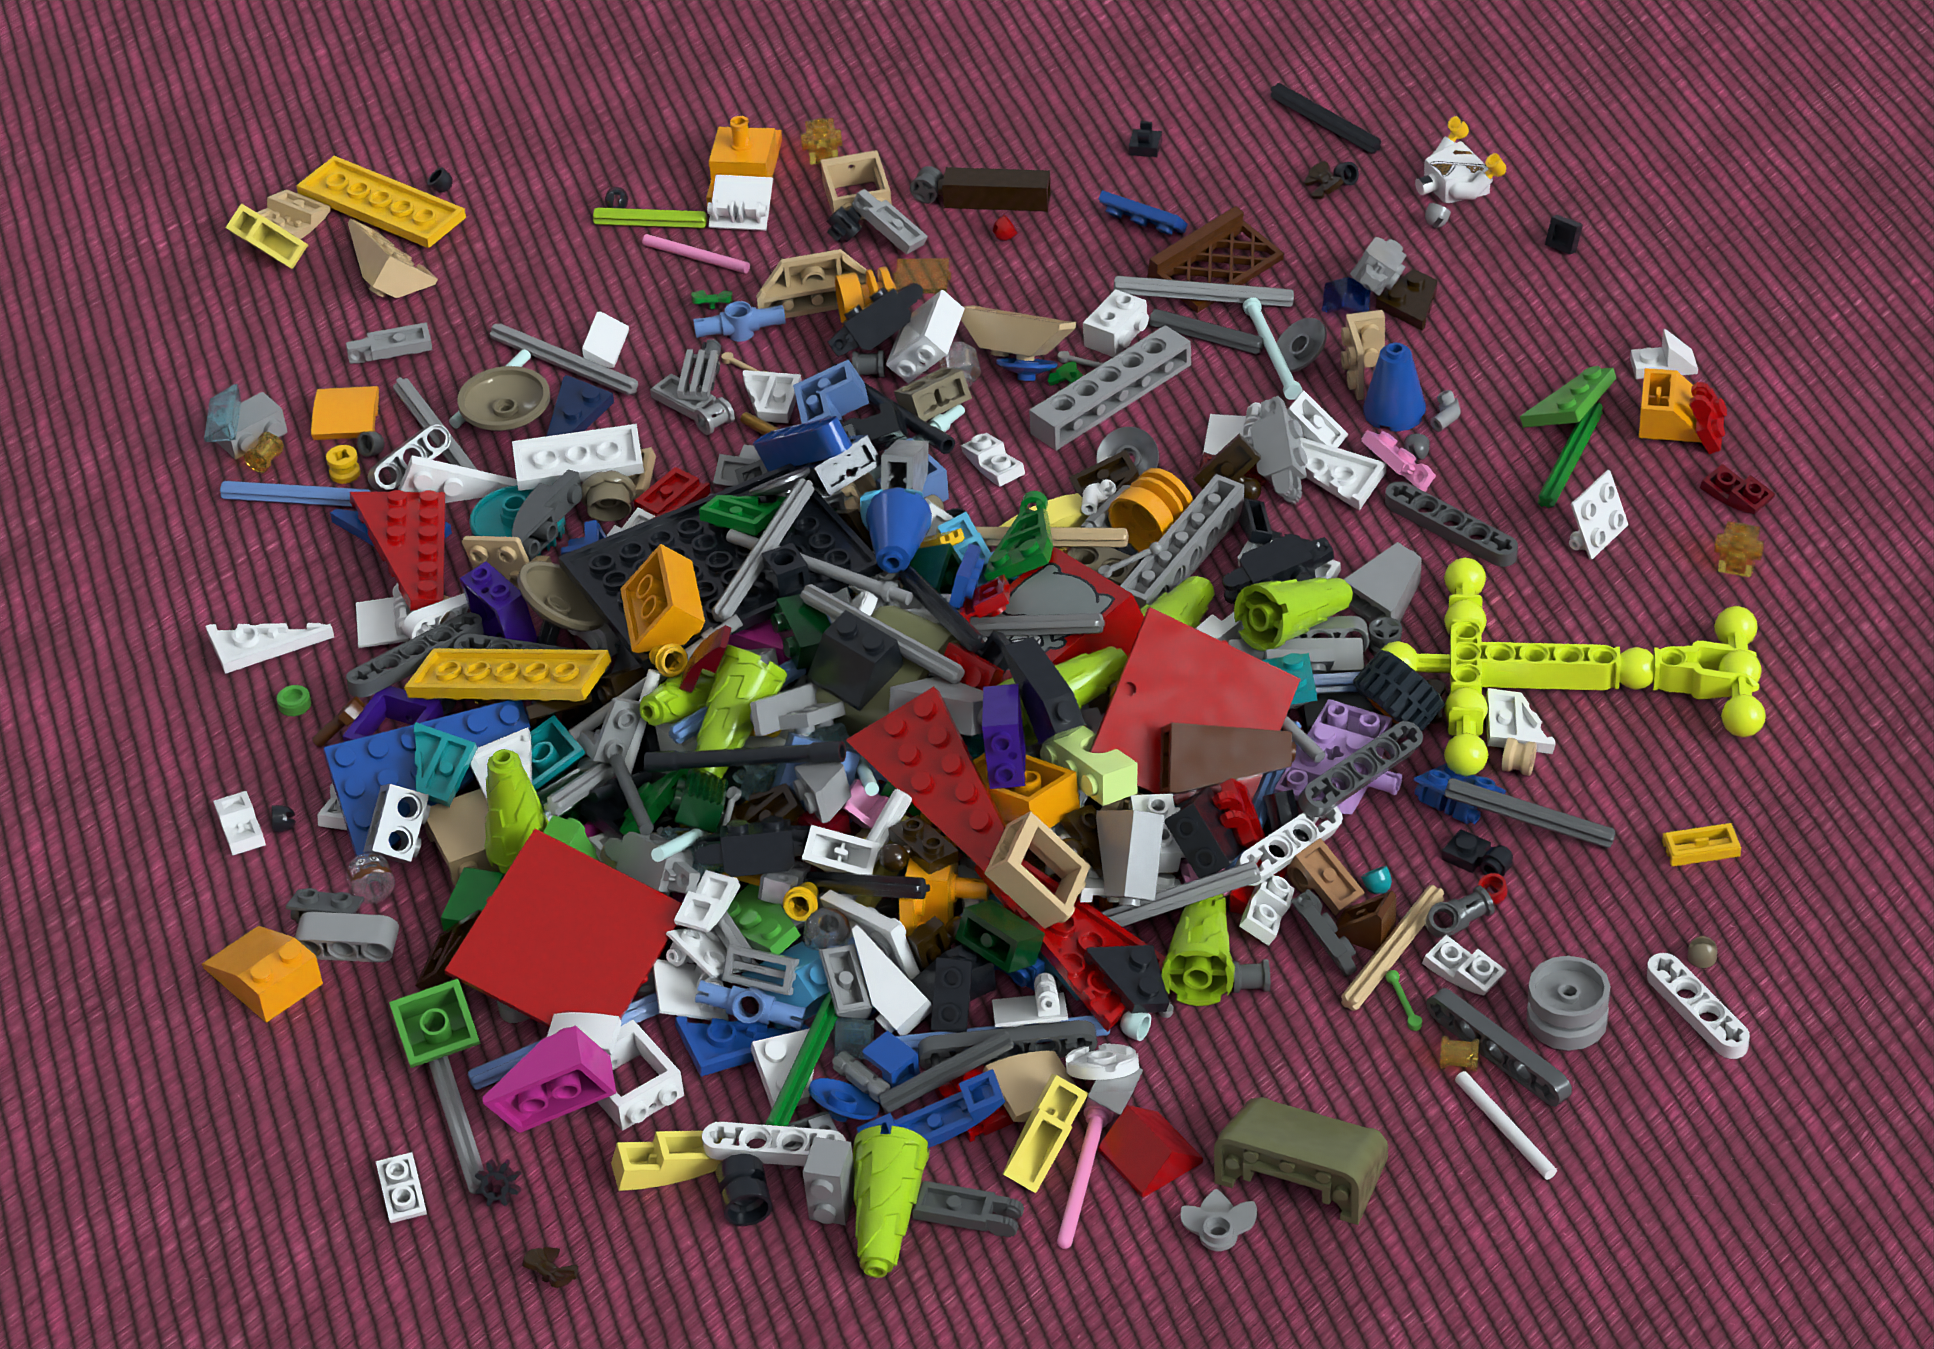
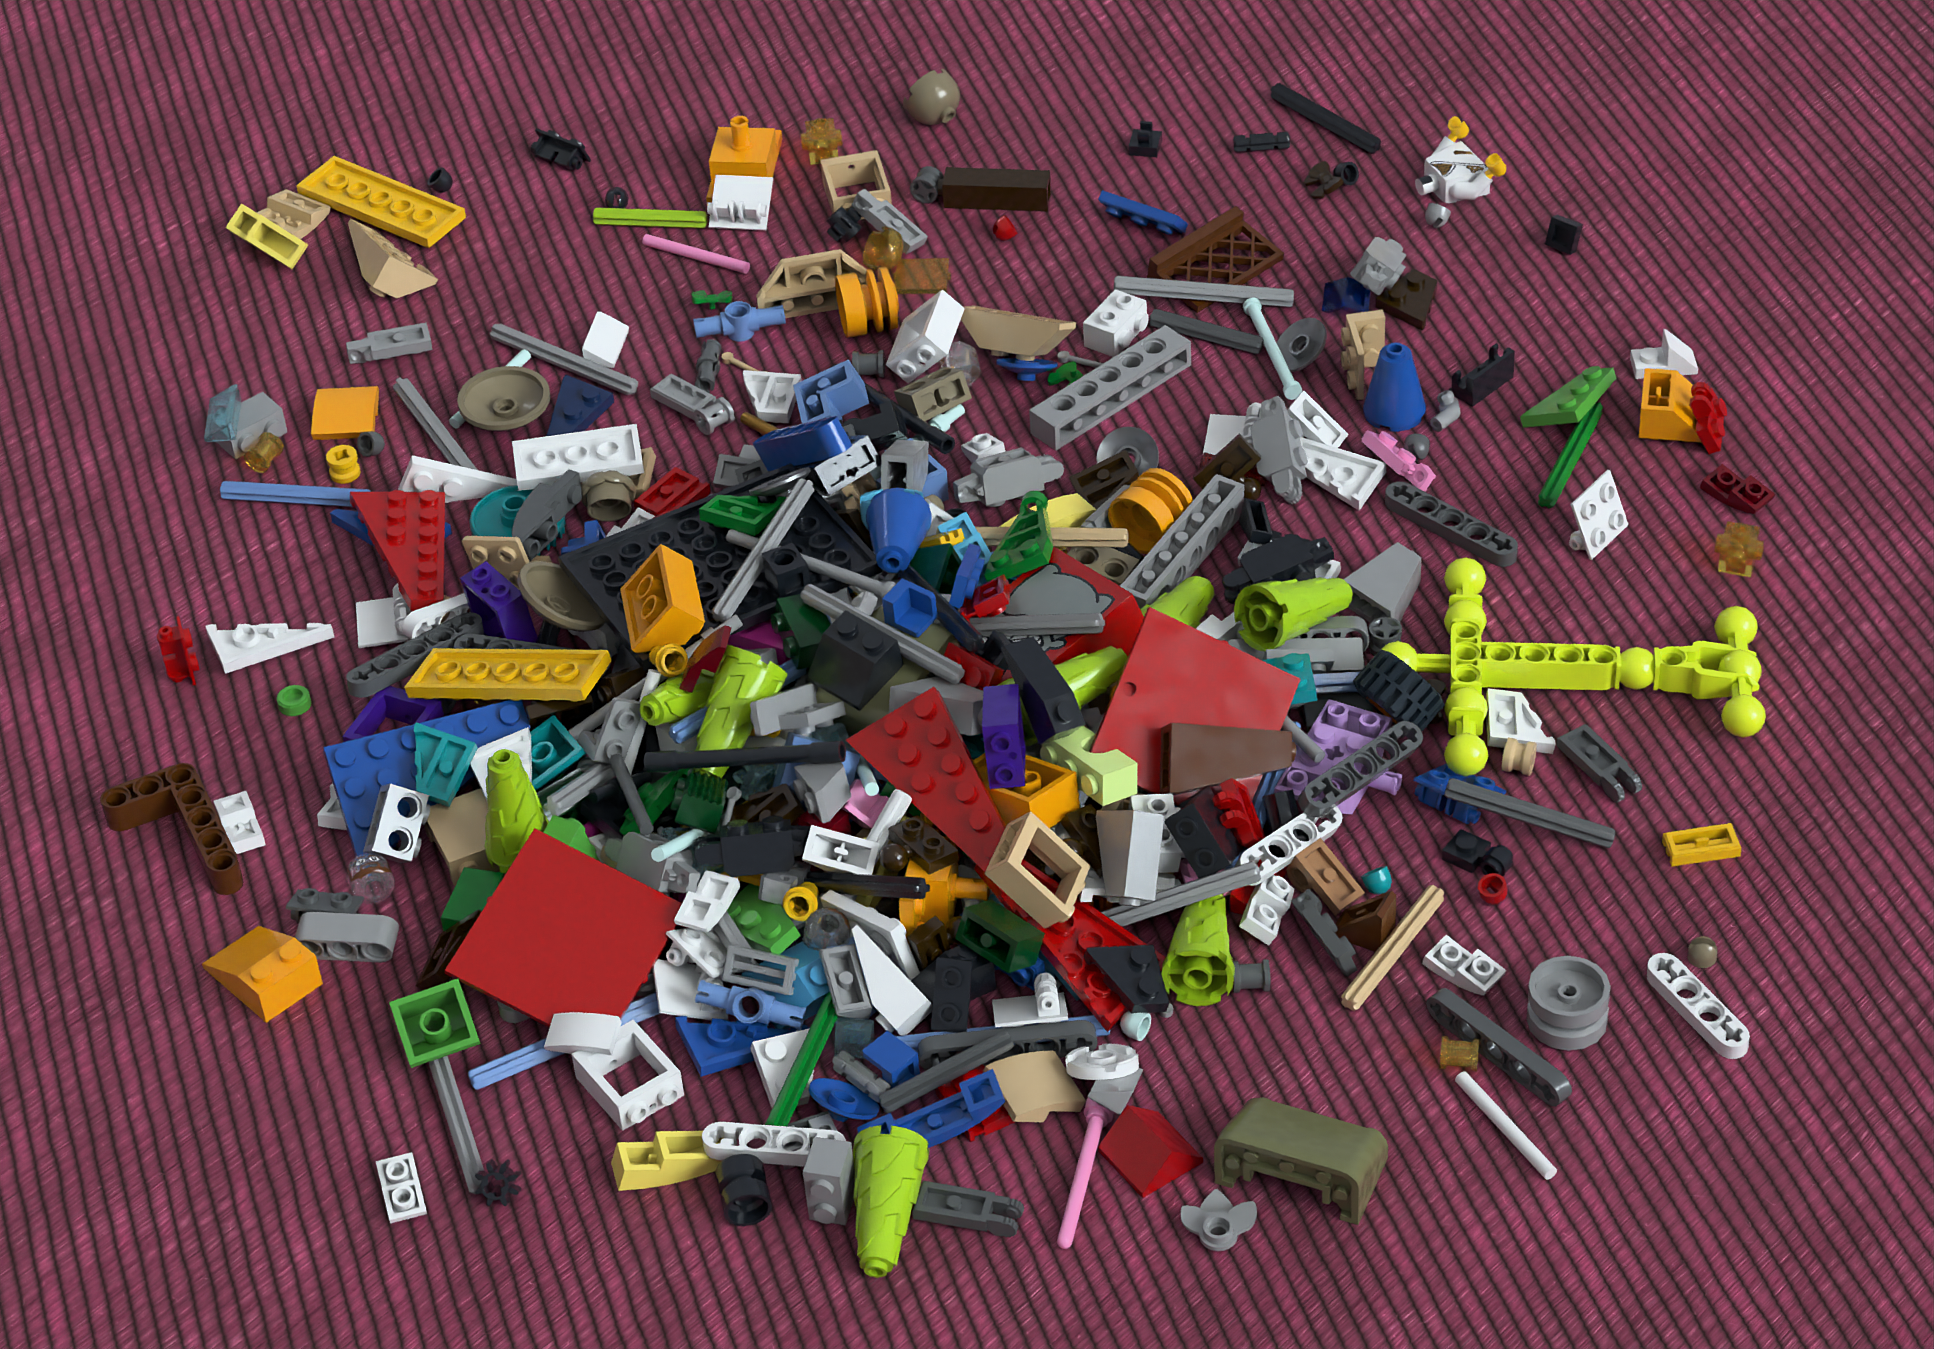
(177, 641): none -> red hinge
(182, 792): none -> reddish brown beam
(279, 818): black hinge -> none
(346, 716): reddish brown bar -> none
(419, 446): light grey beam -> none
(541, 1261): dark brown piece -> none
(553, 1080): dark pink slope -> none
(569, 152): none -> black hinge
(699, 359): light grey tile -> none
(877, 320): black hinge -> none
(883, 249): none -> clear yellow hair
(909, 608): none -> blue panel
(933, 98): none -> dark tan cylinder
(1006, 477): none -> light grey hinge
(1044, 1132): light yellow slope -> none
(1095, 495): white arm -> none
(1106, 570): light grey hinge -> none
(1261, 142): none -> black axle
(1414, 1021): bright green hinge -> none
(1461, 912): dark grey connector -> none
(1485, 377): none -> black hinge
(1599, 762): none -> dark grey hinge

